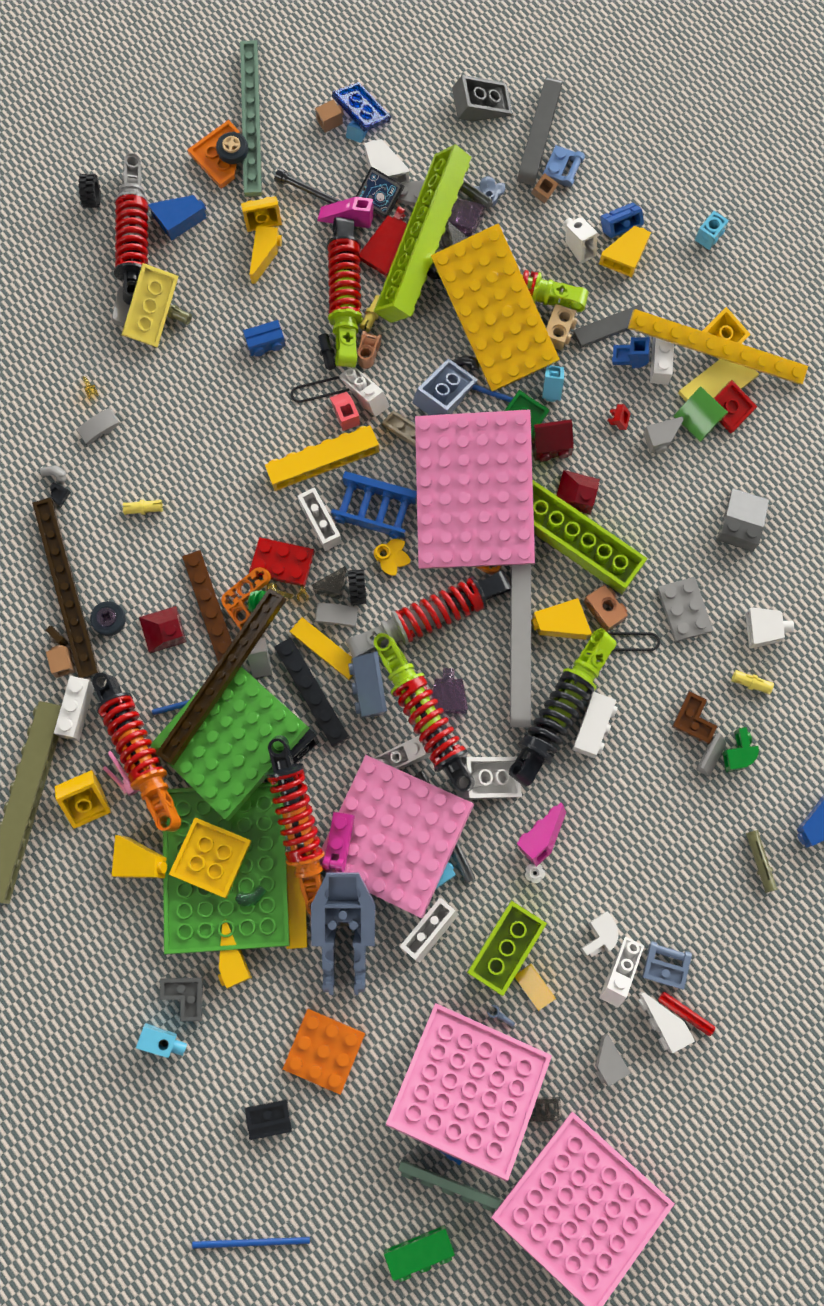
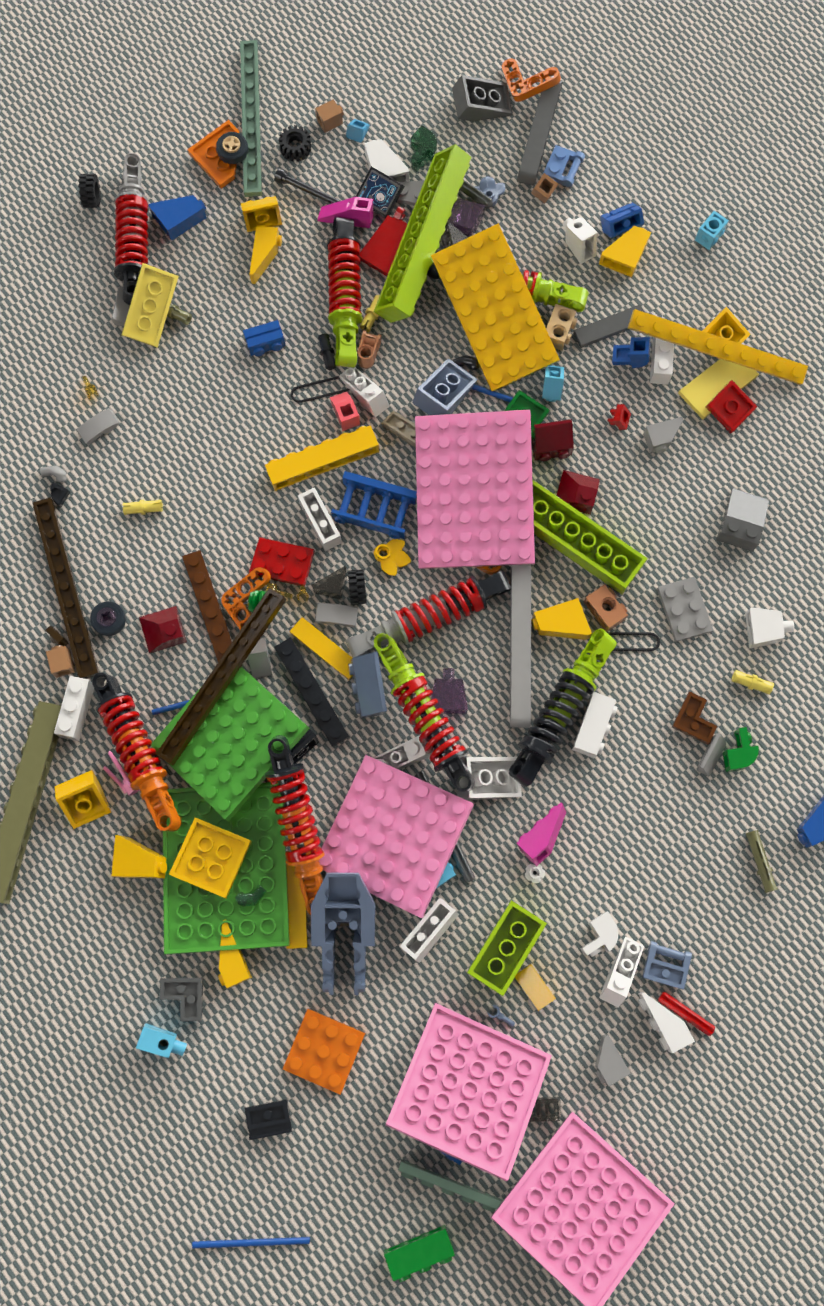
(291, 135): none -> black tyre
(338, 841): dark pink plate -> none
(361, 106): clear blue tile -> none
(425, 145): none -> clear green brick
(526, 85): none -> orange beam
(701, 414): bright green slope -> none

